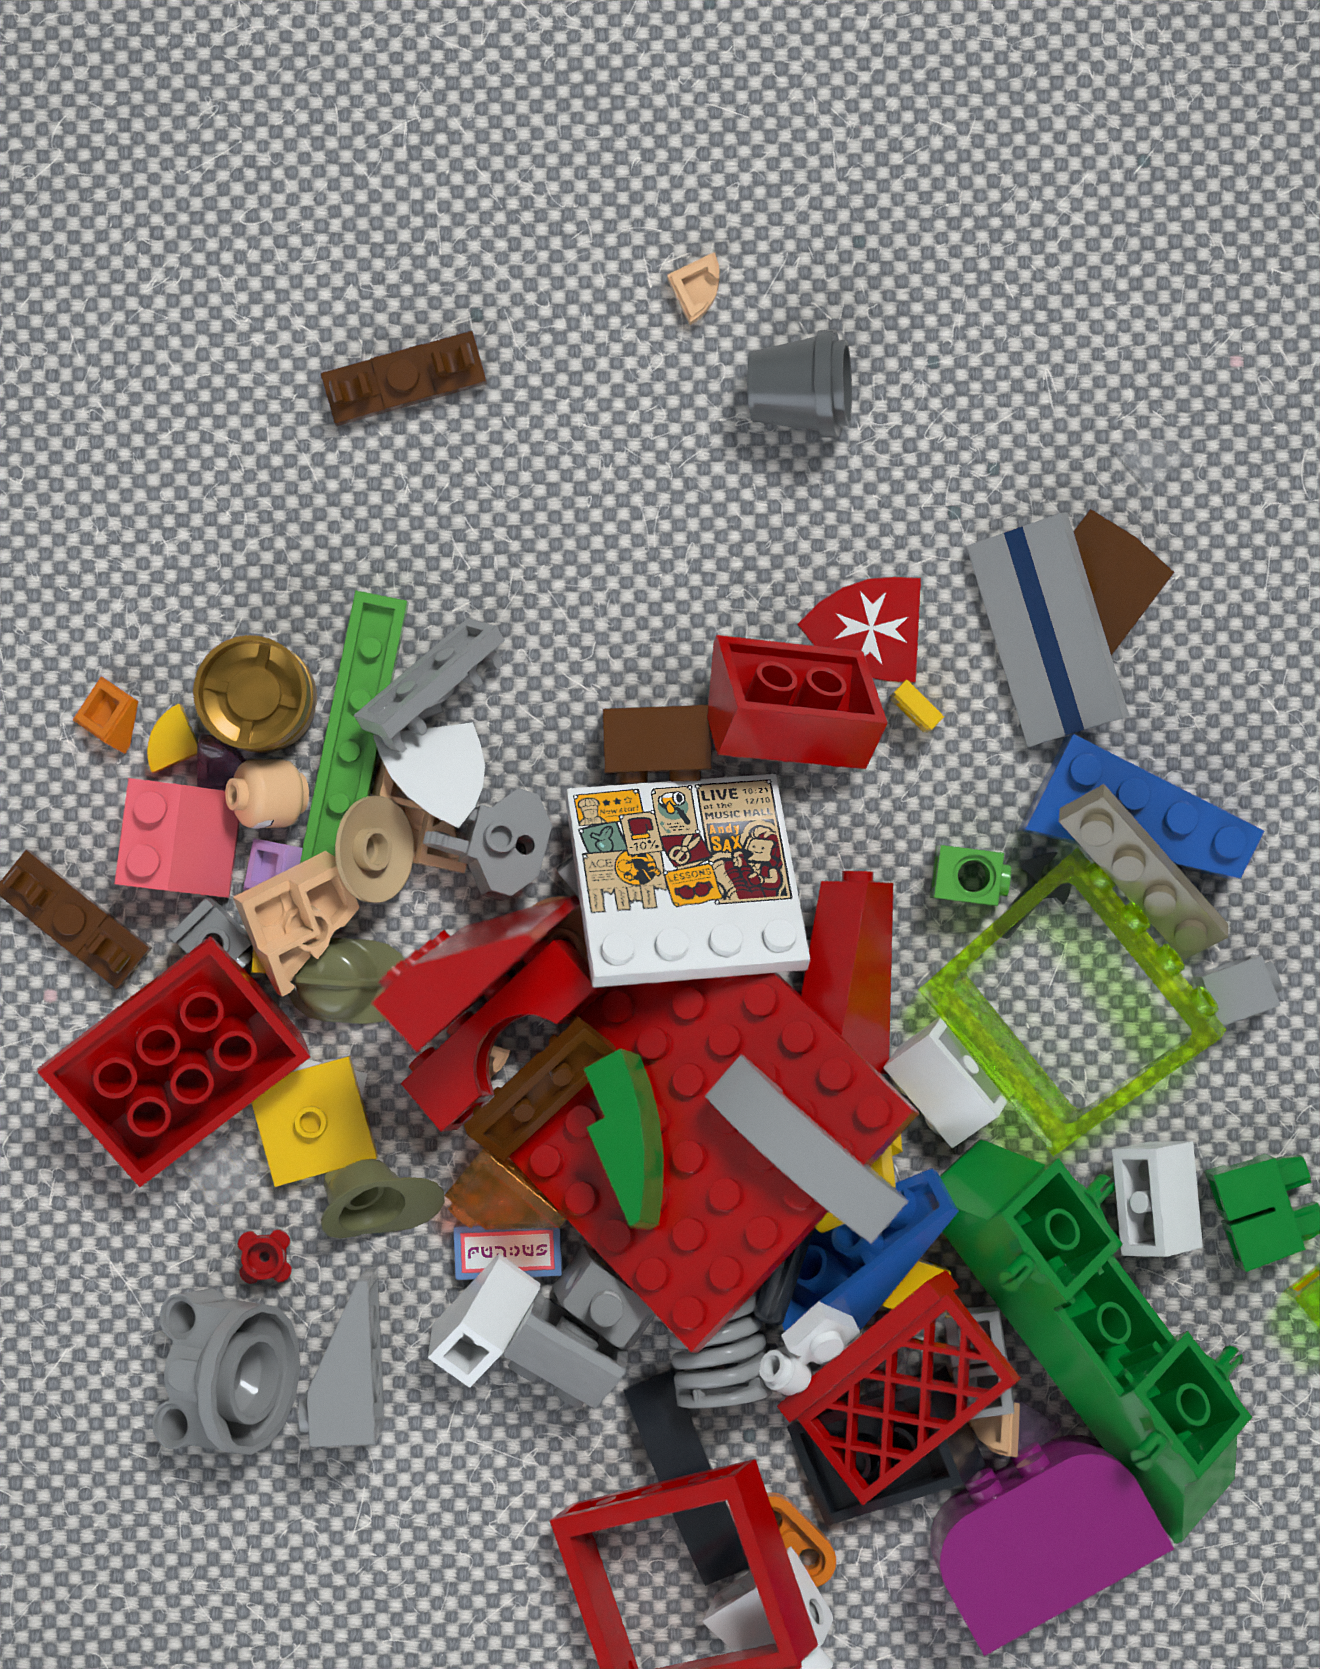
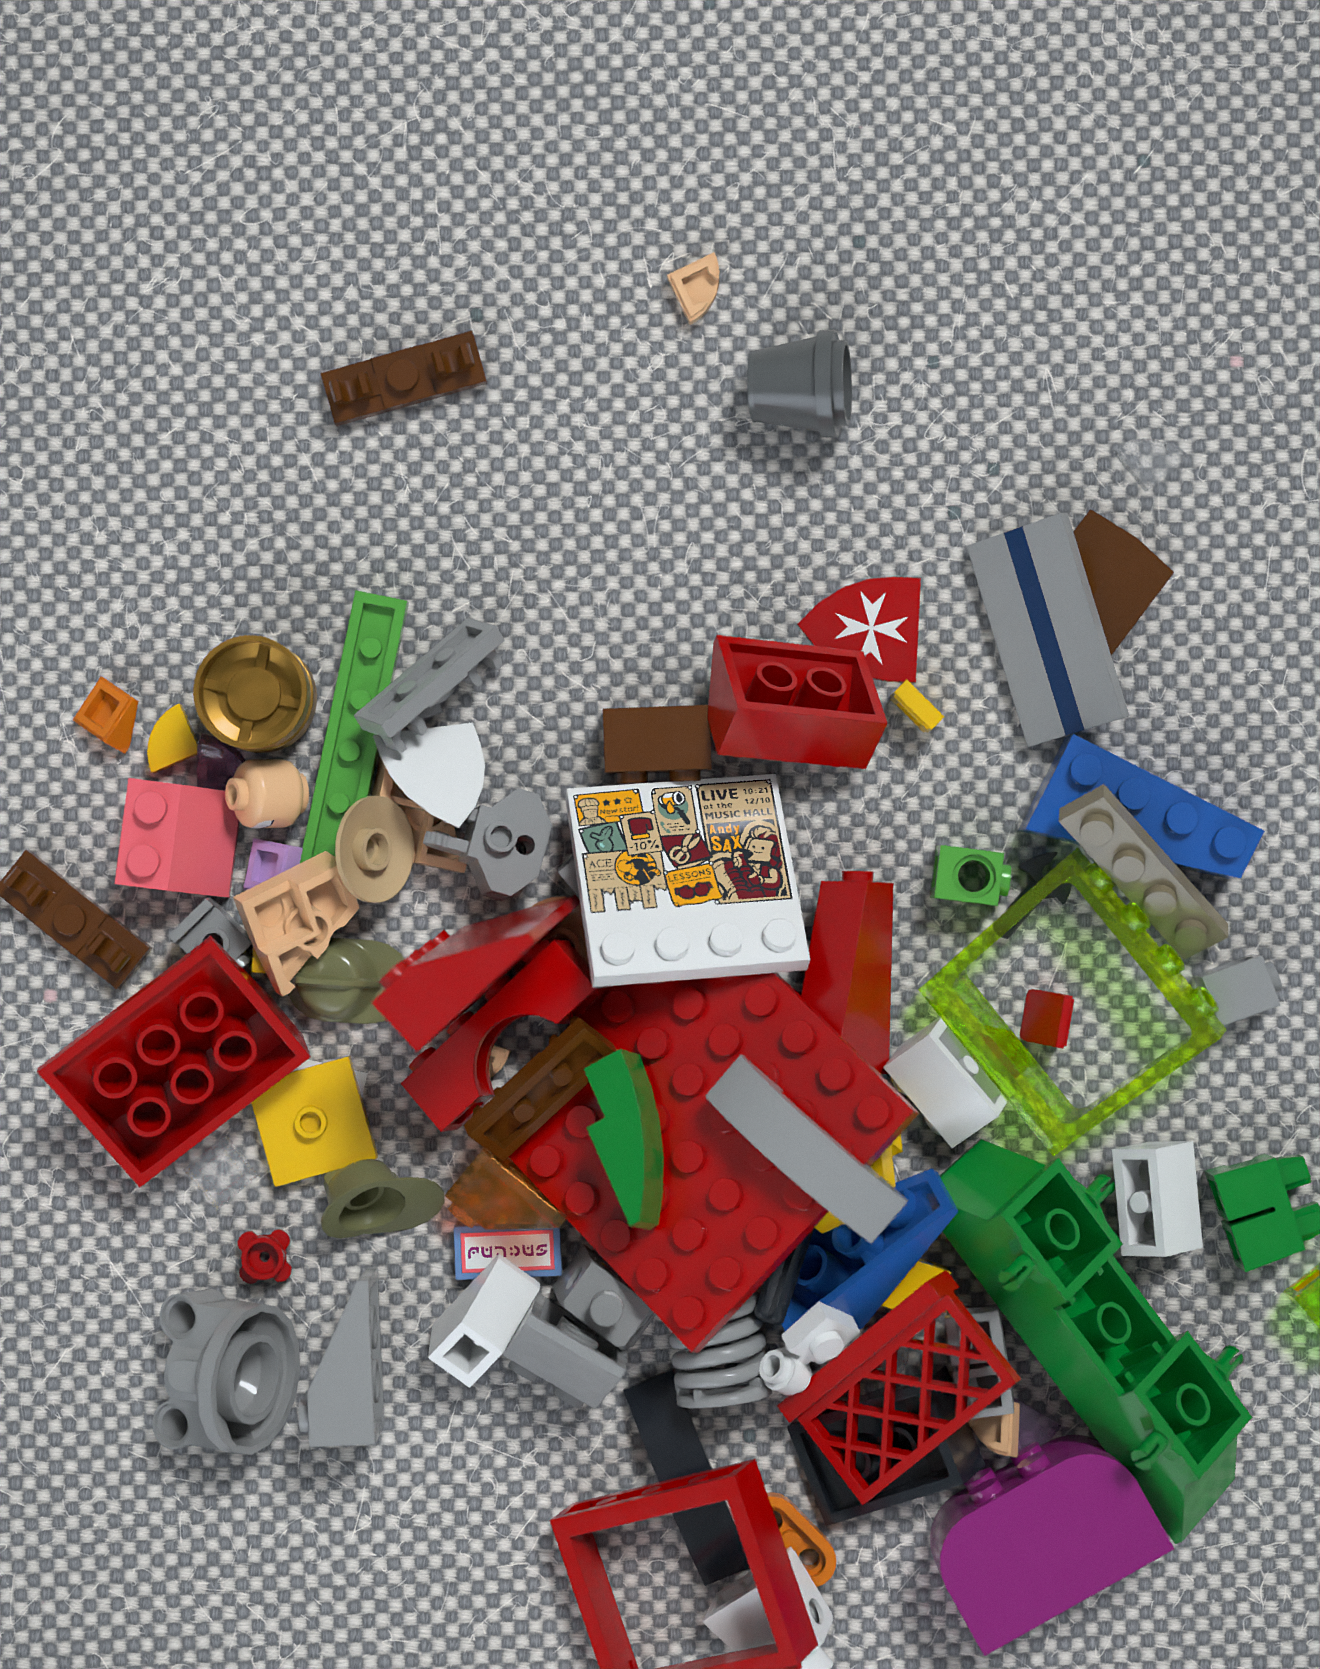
(1046, 1018): none -> red slope

